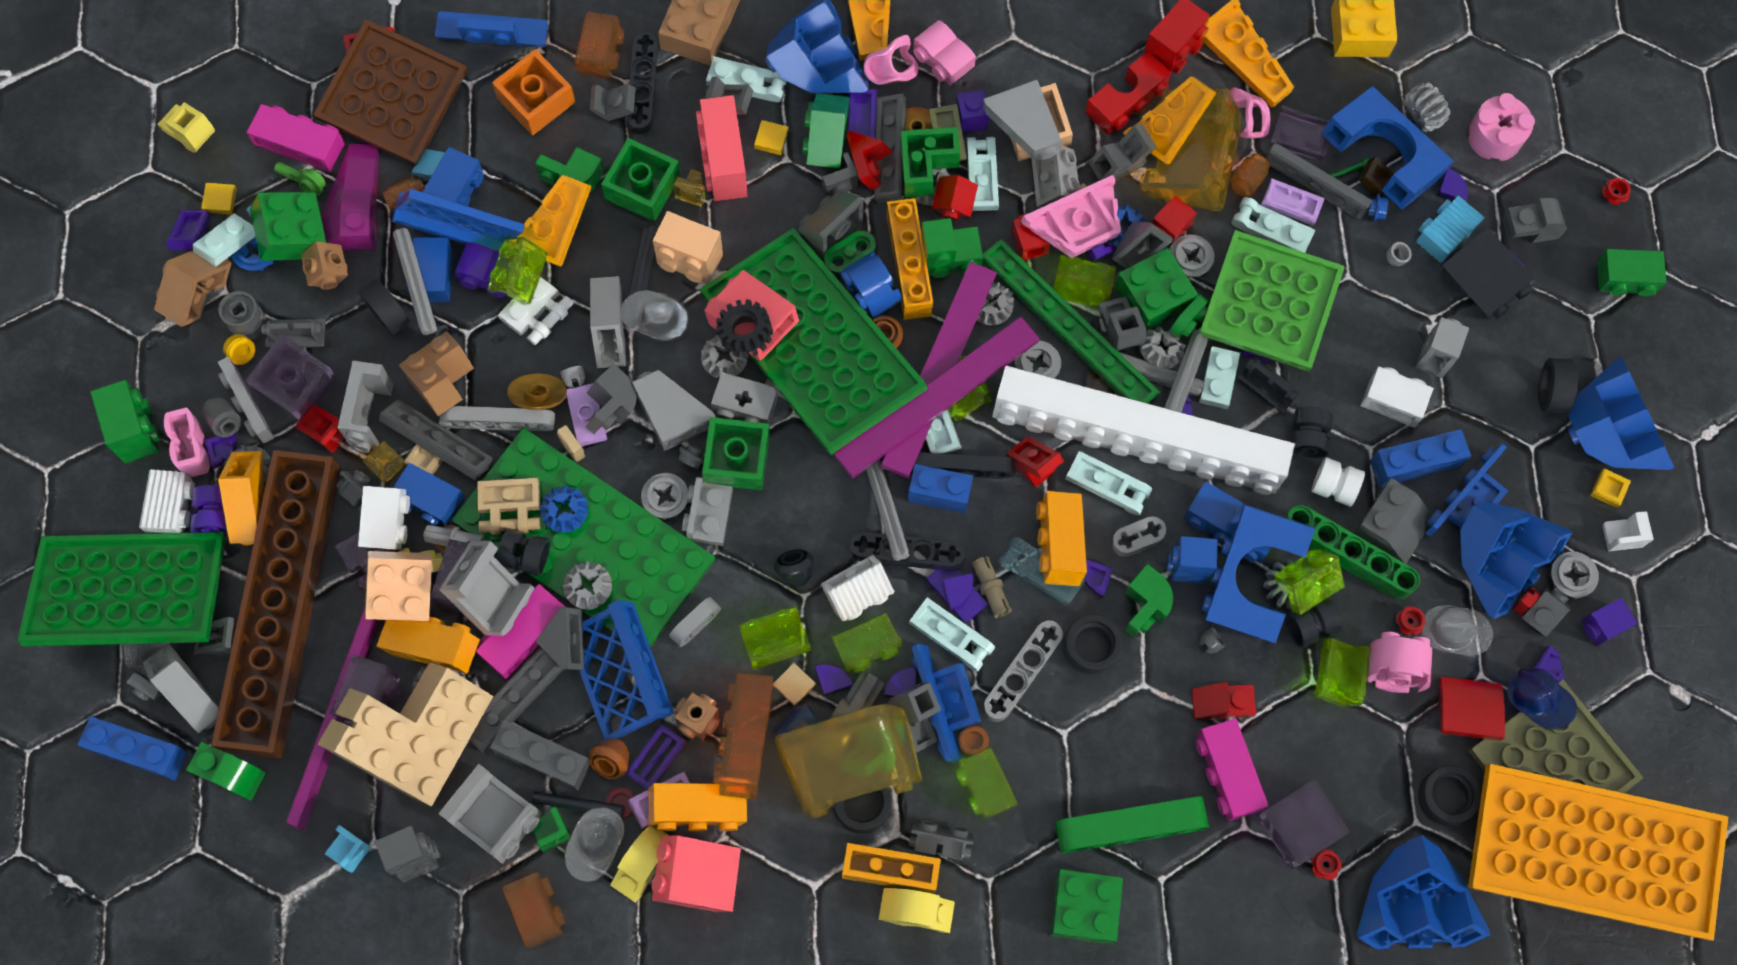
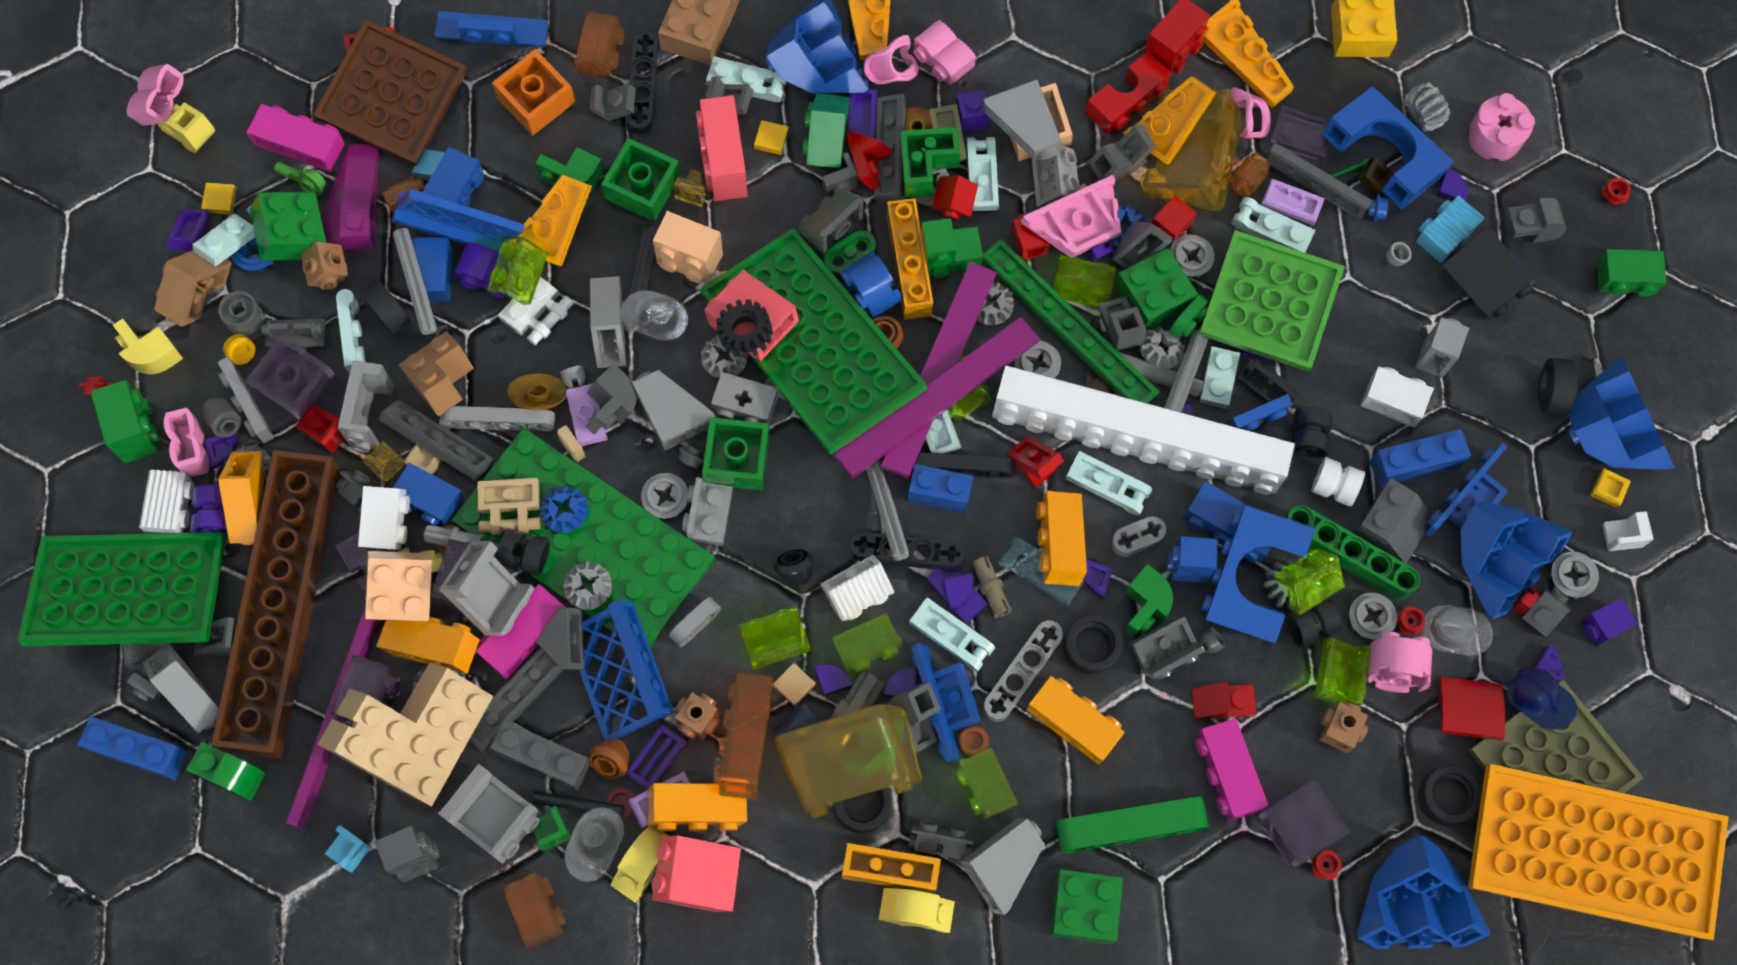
(93, 383): none -> red plate
(150, 353): none -> light yellow brick
(155, 94): none -> bright pink brick
(349, 328): none -> light aqua plate
(1004, 863): none -> light grey slope
(1076, 719): none -> light orange brick
(1166, 648): none -> dark grey bracket
(1270, 412): none -> blue plate
(1344, 726): none -> medium nougat brick
(1374, 603): none -> light grey gear

